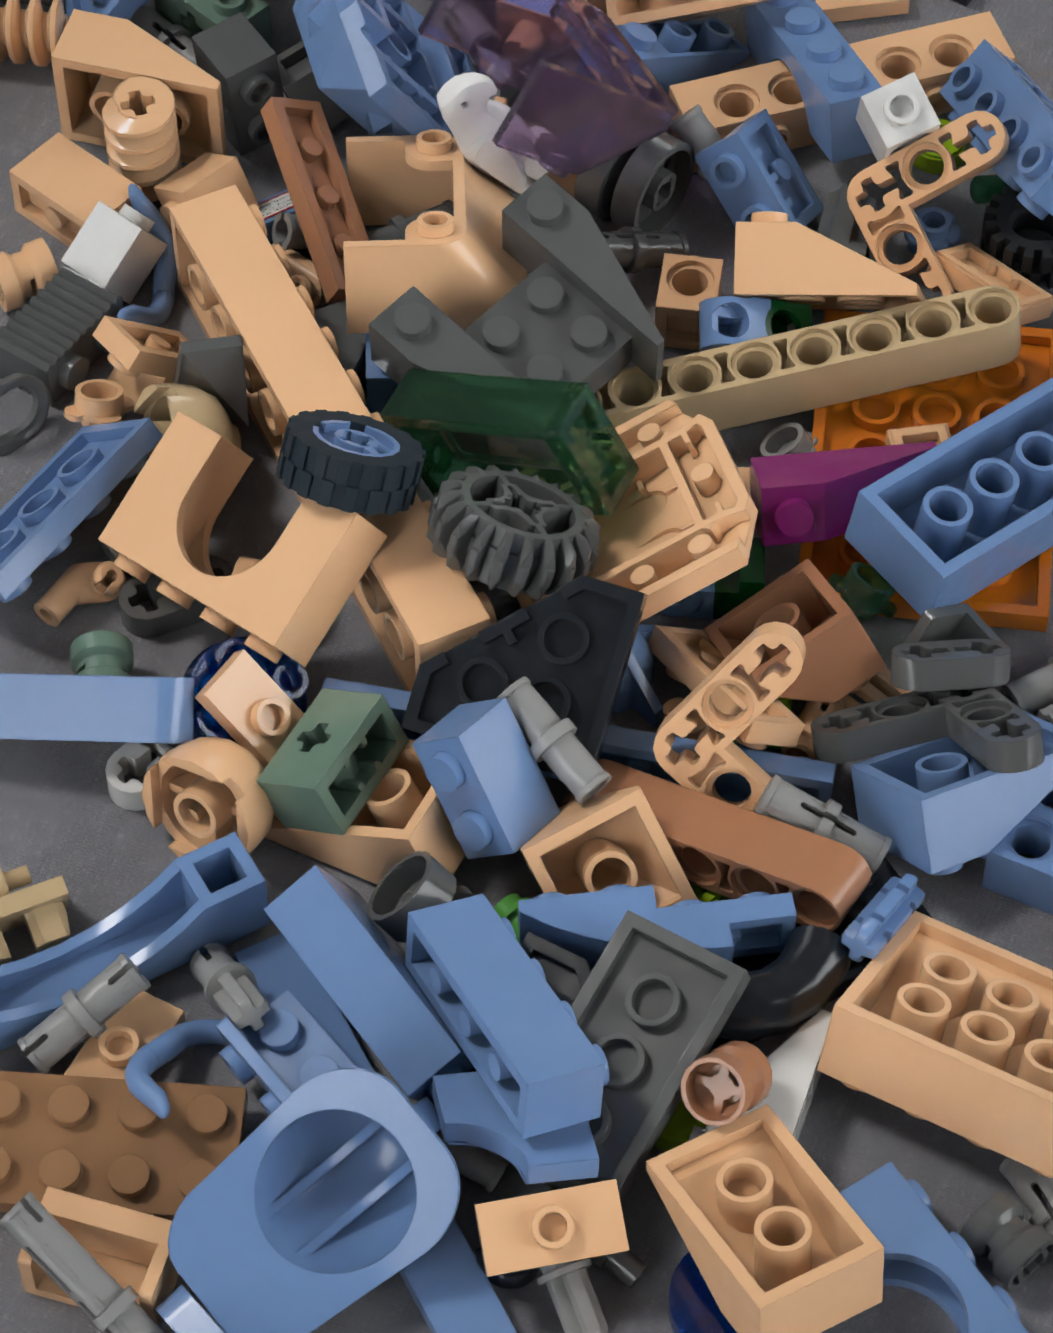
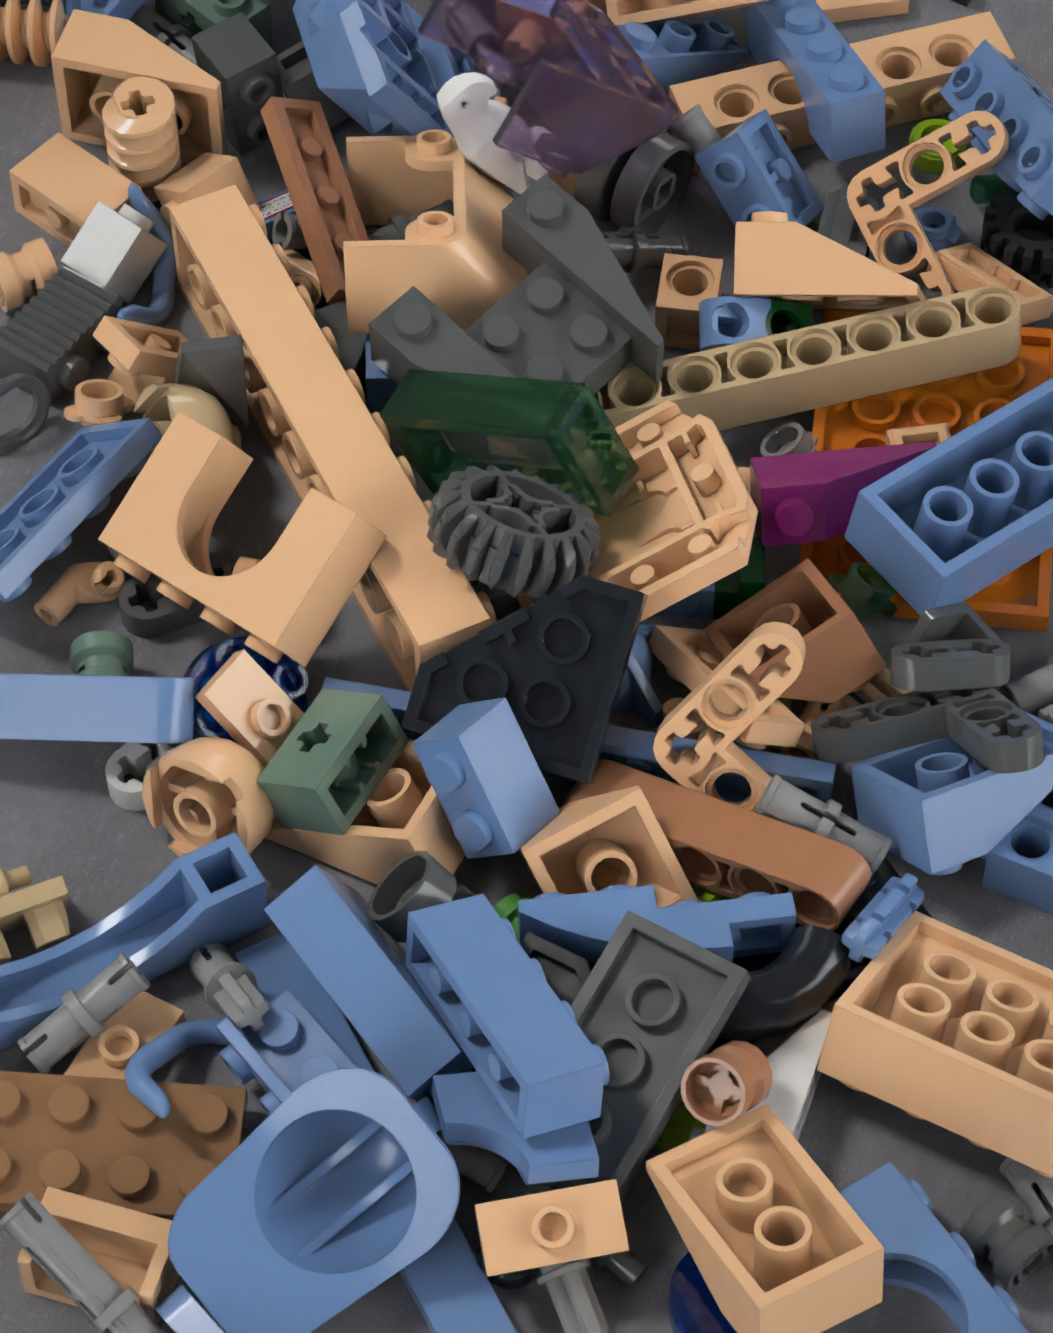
(350, 462): black wheel -> none
(555, 741): light grey pin -> none
(896, 116): white brick -> none

